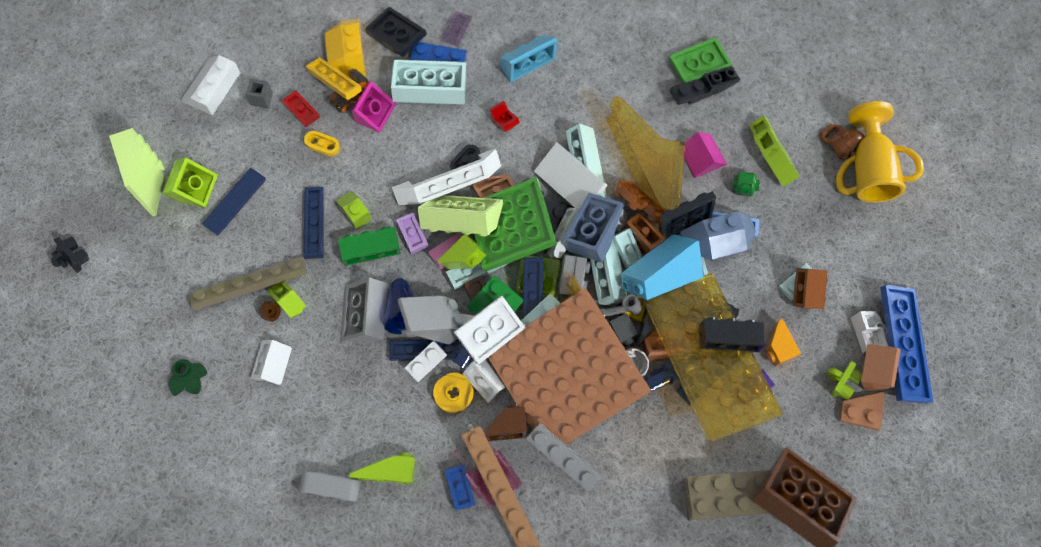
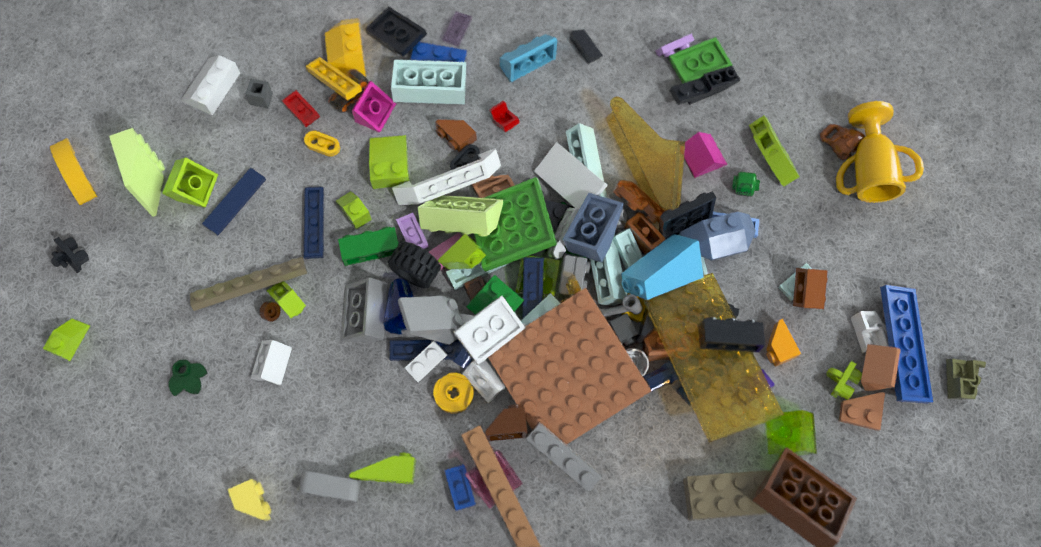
(66, 339): none -> lime slope
(72, 172): none -> yellow slope
(249, 500): none -> light yellow slope
(388, 161): none -> lime slope
(414, 264): none -> black tyre
(456, 132): none -> dark orange slope
(585, 45): none -> black slope
(668, 49): none -> lavender plate
(792, 431): none -> clear neon green slope
(963, 378): none -> olive slope

